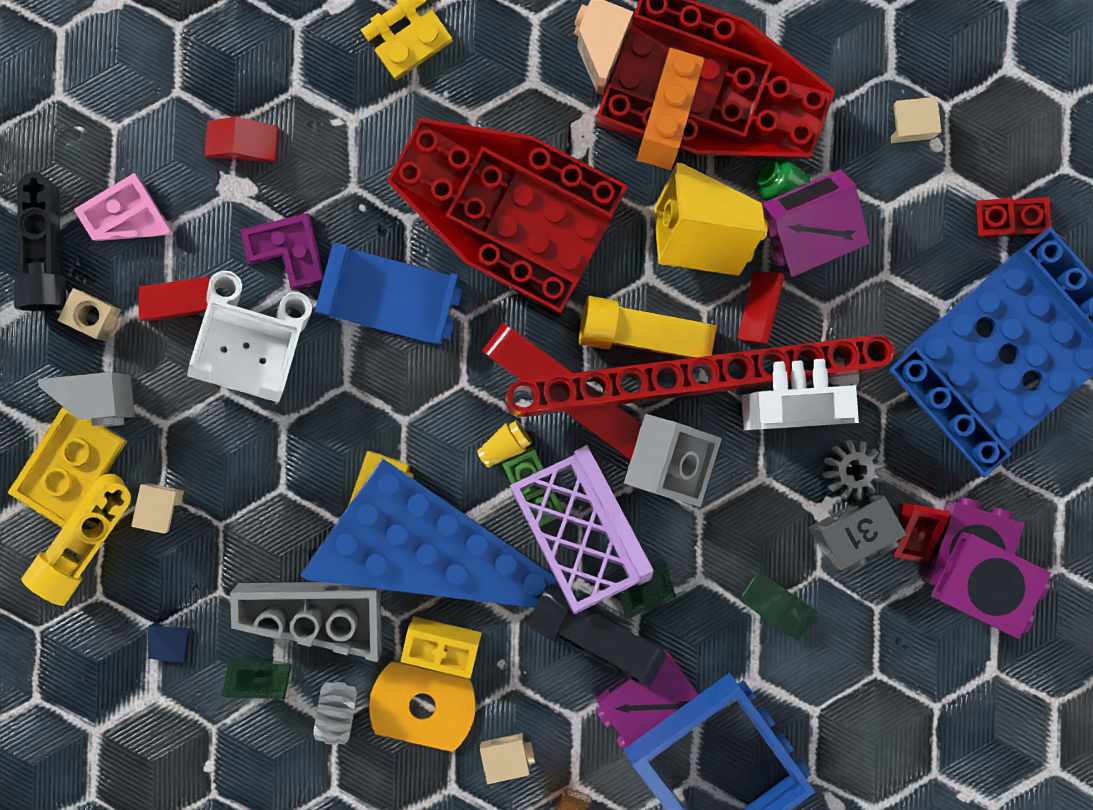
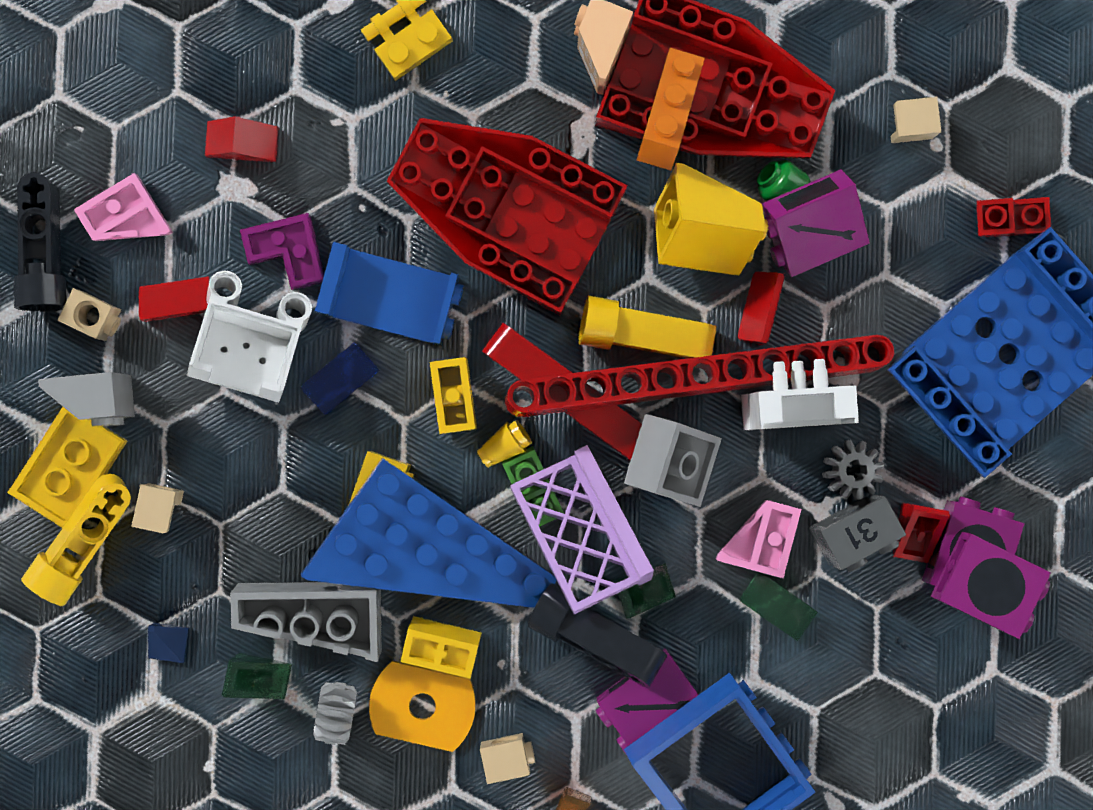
(339, 378): none -> clear blue slope
(453, 395): none -> yellow brick
(763, 540): none -> bright pink wing

